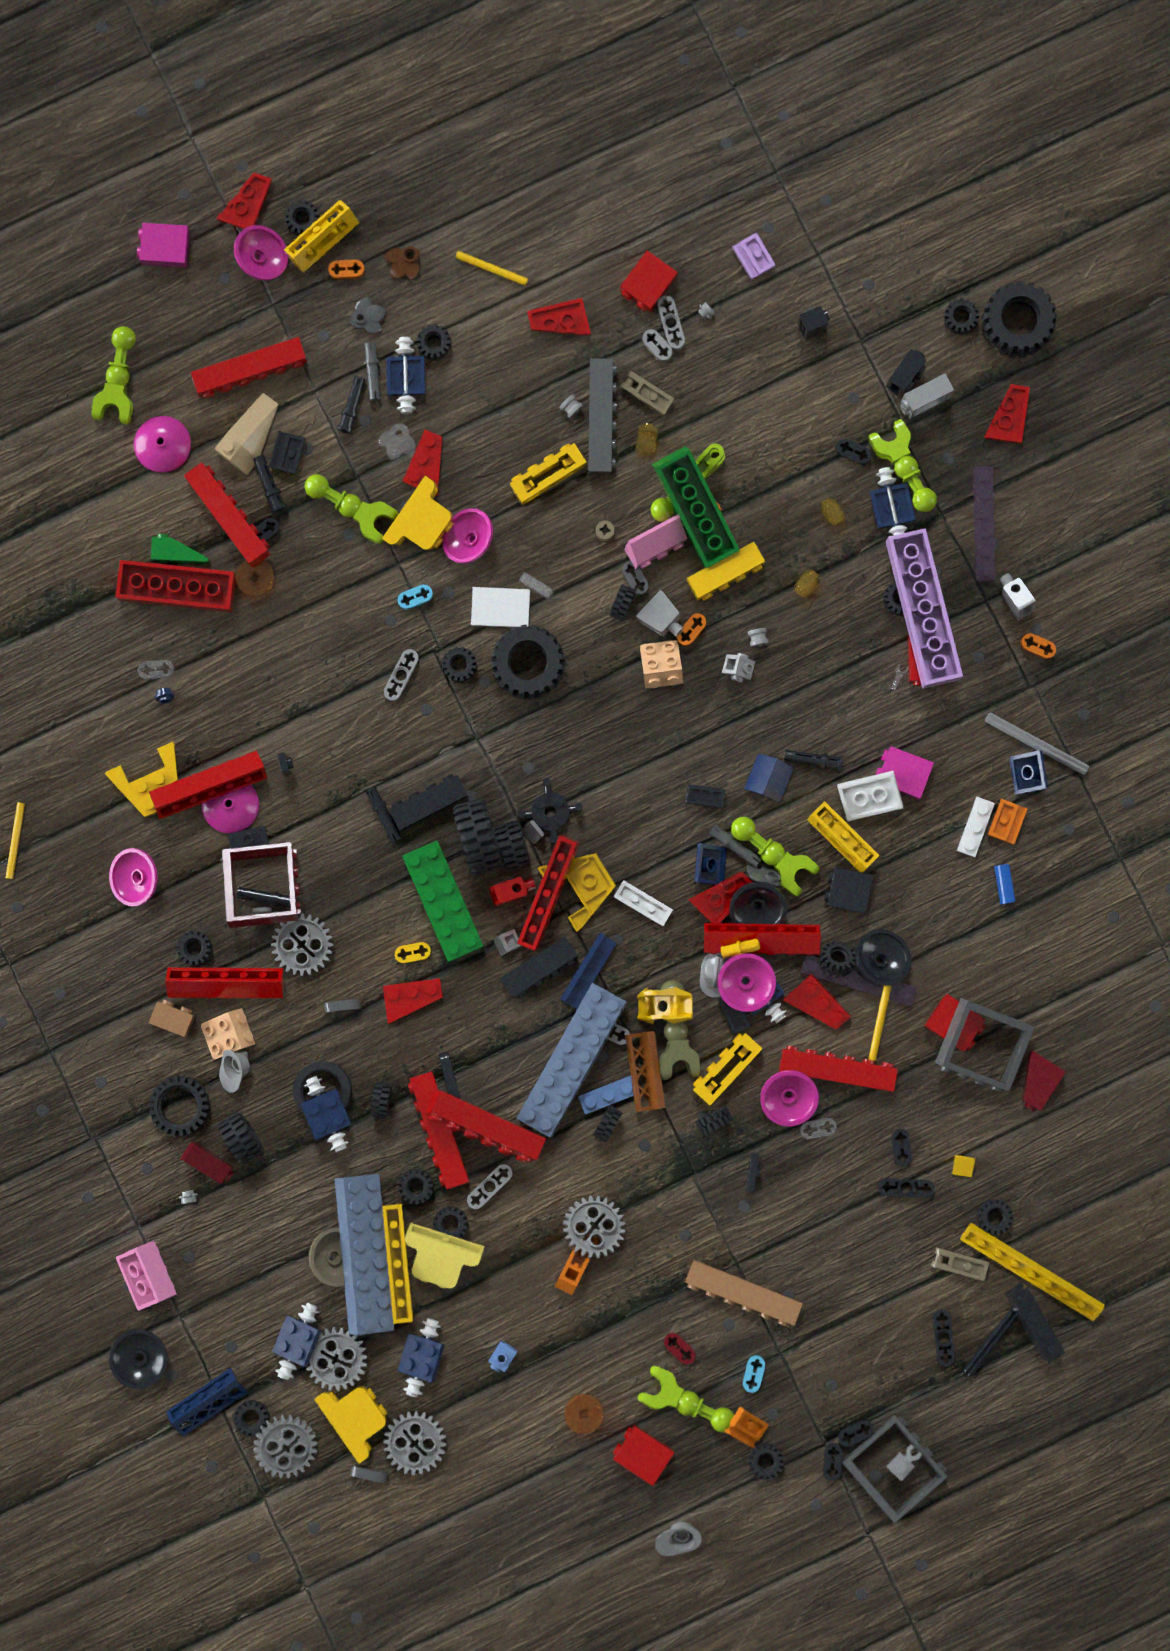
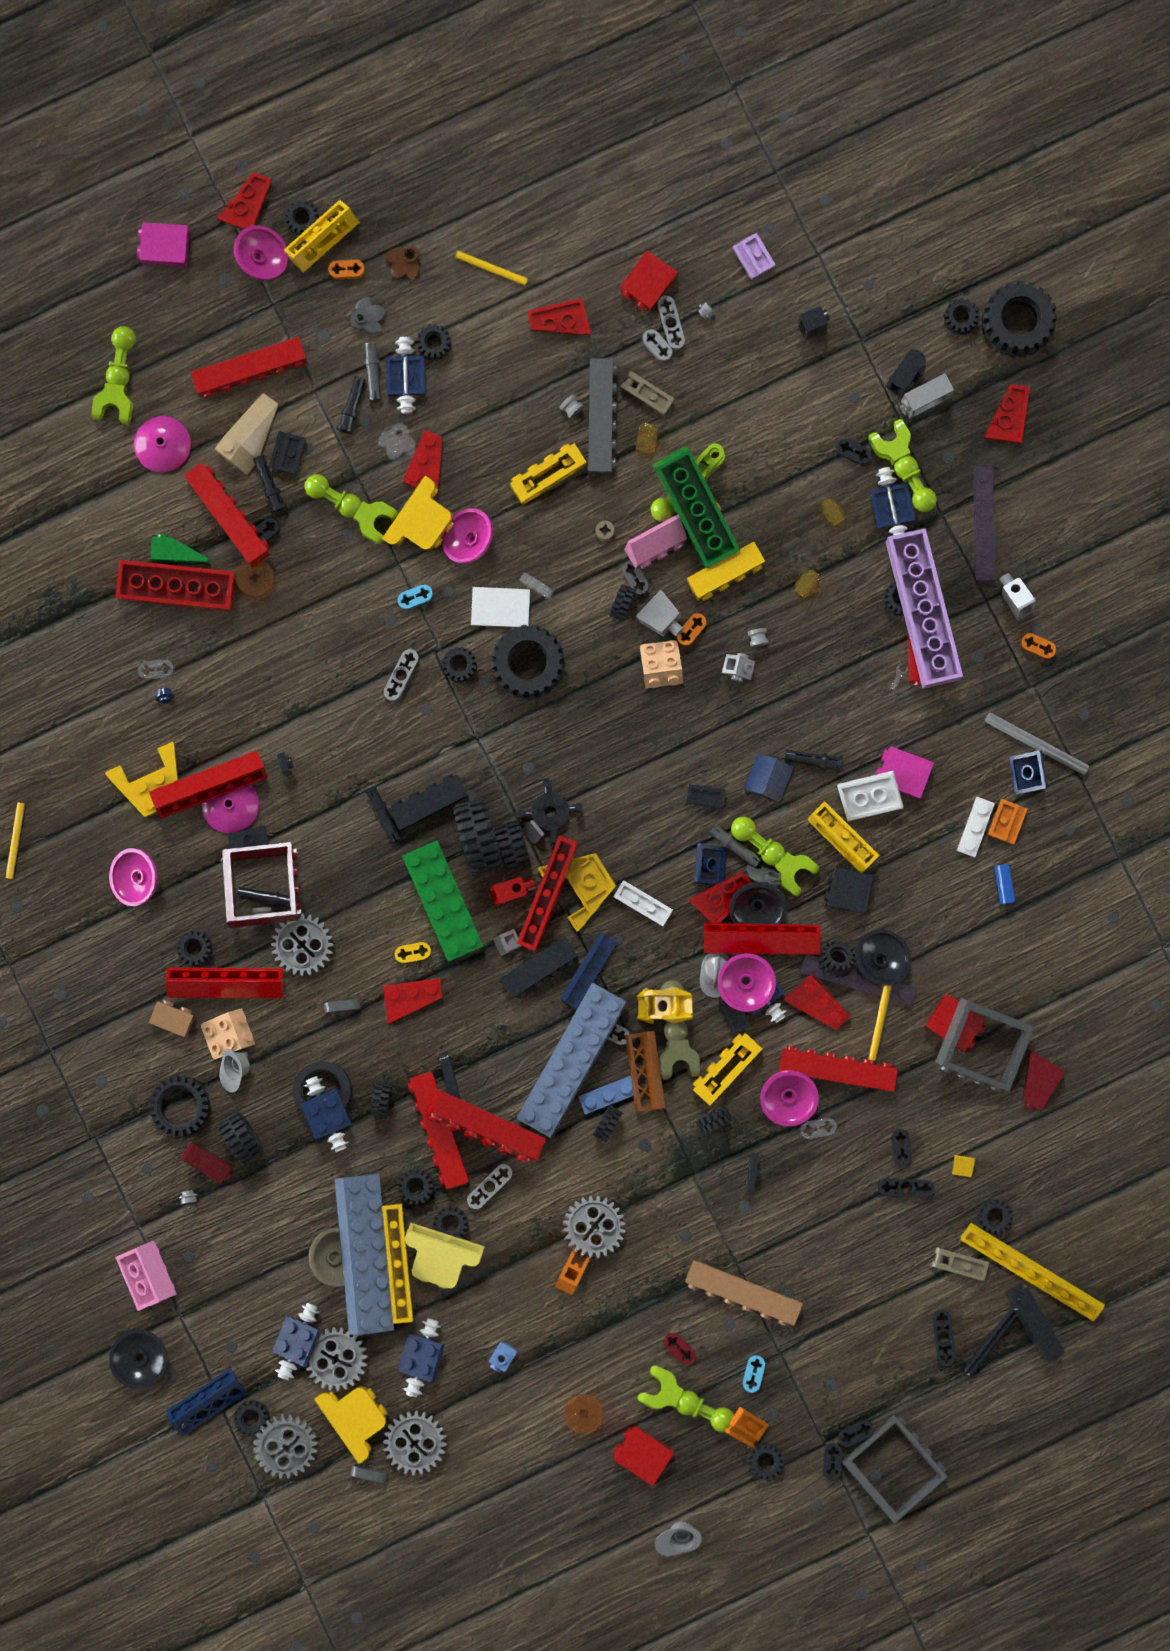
(740, 948): yellow axle -> none
(901, 1464): light grey plate -> none

